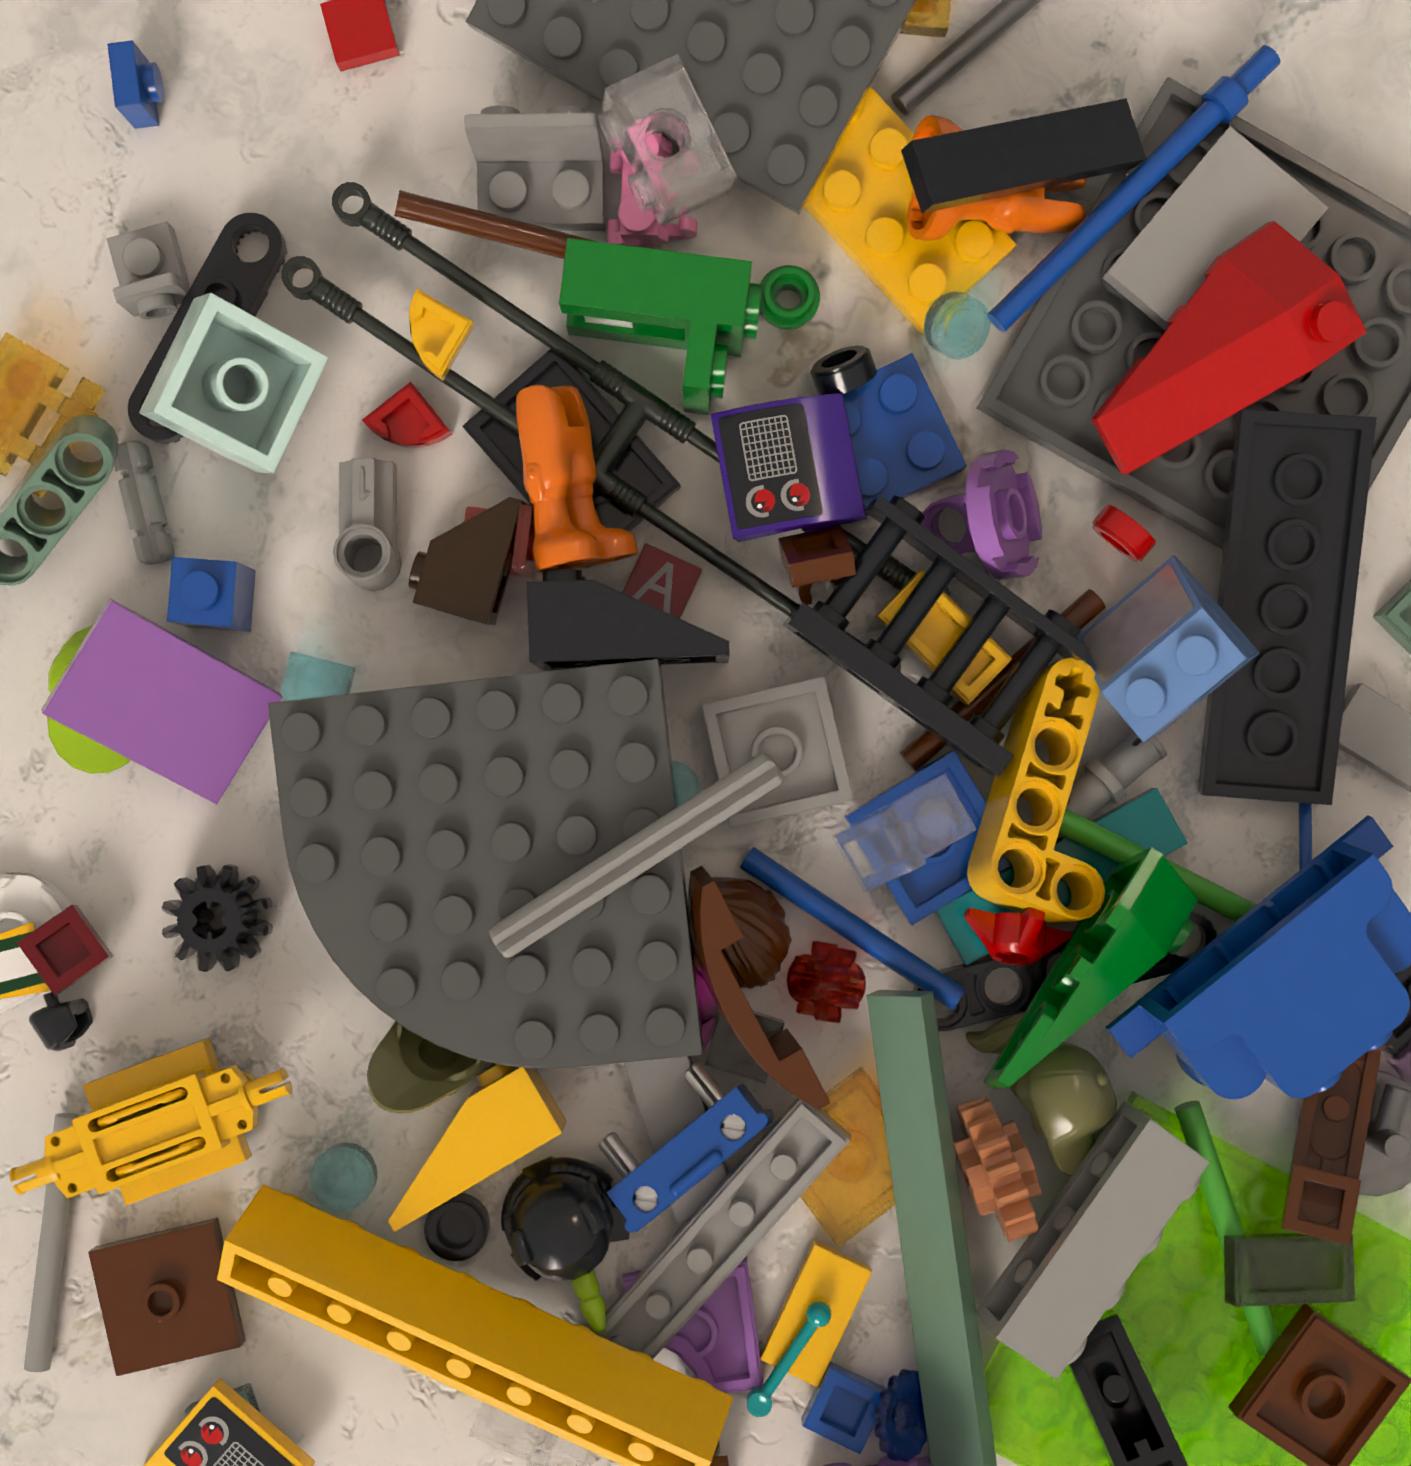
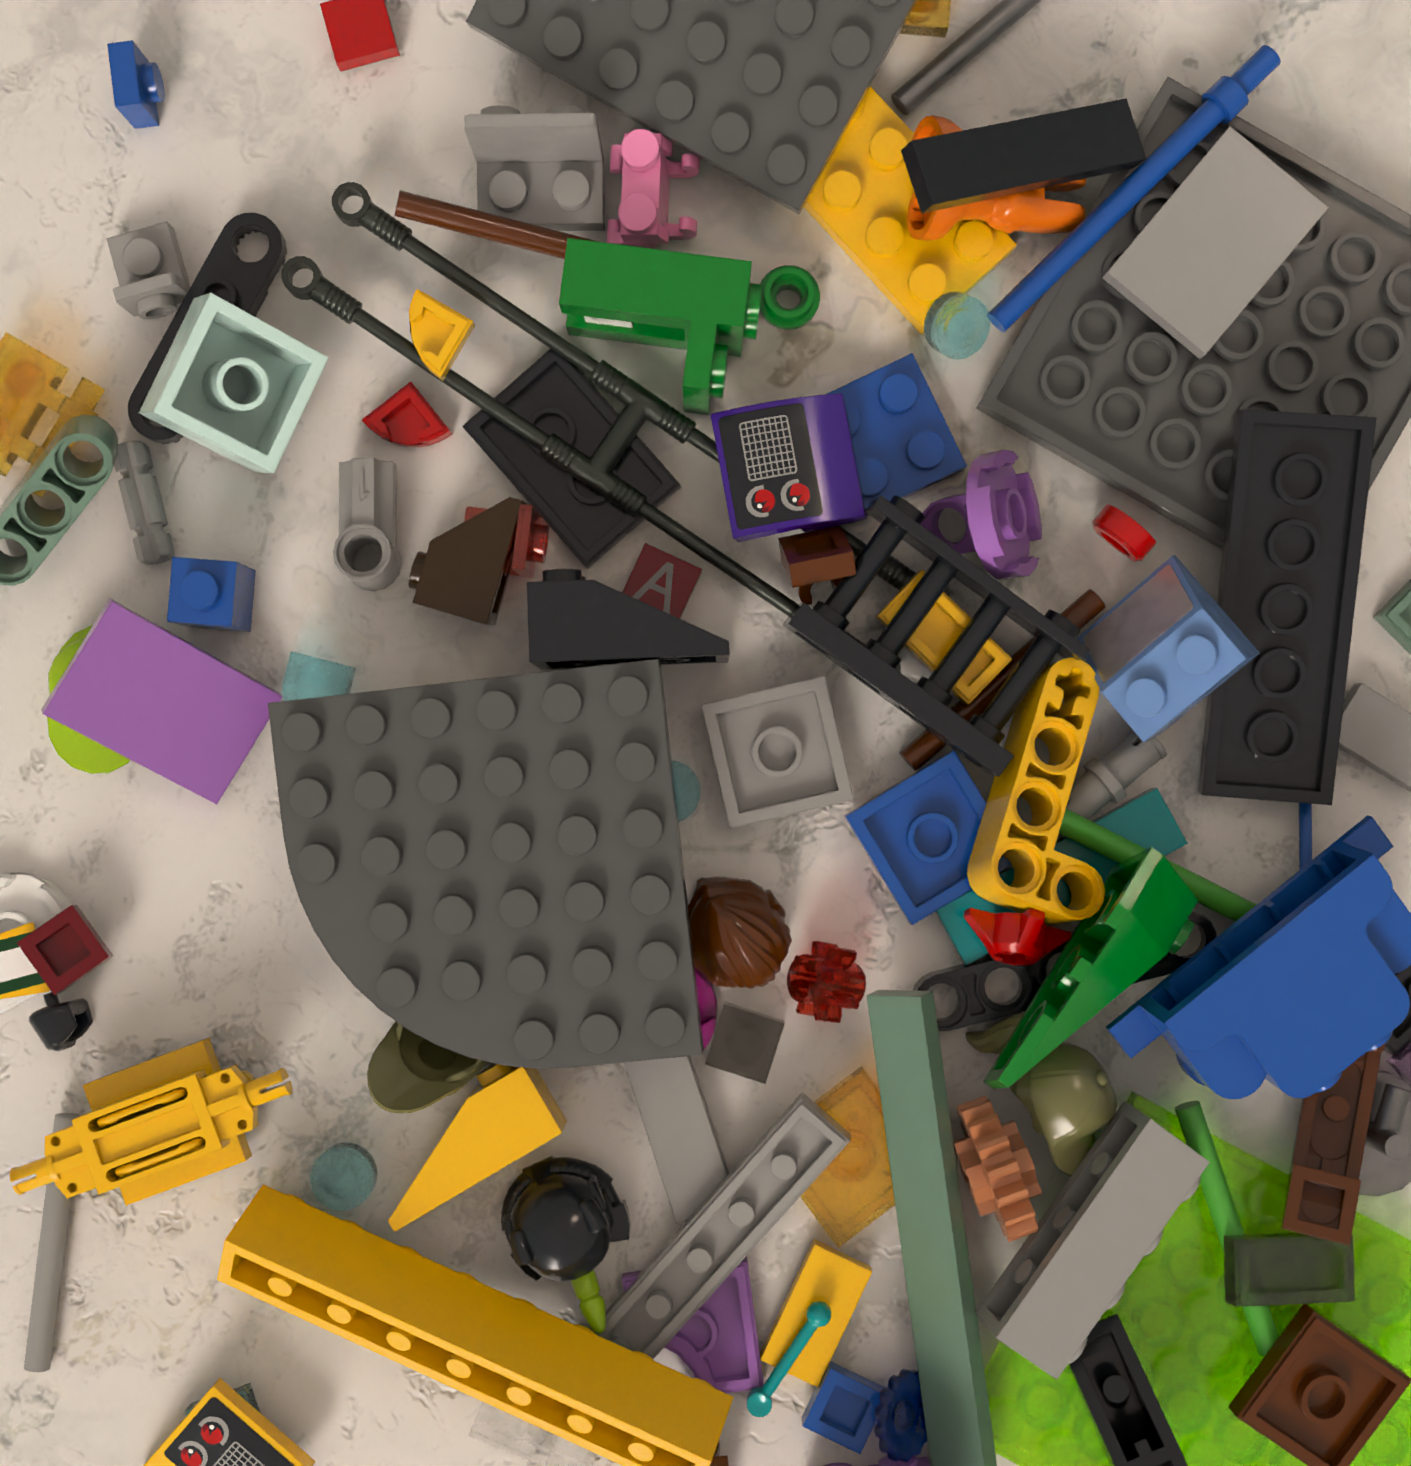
(165, 1297): reddish brown plate -> none
(195, 914): black gear -> none
(457, 1228): black tile -> none
(560, 482): orange piece -> none
(636, 855): light grey axle -> none
(666, 102): clear brick -> none
(689, 1156): blue piece -> none
(712, 931): reddish brown slope -> none
(843, 370): black tile -> none
(852, 928): blue bar -> none
(904, 833): clear slope -> none
(1245, 332): red wedge -> none

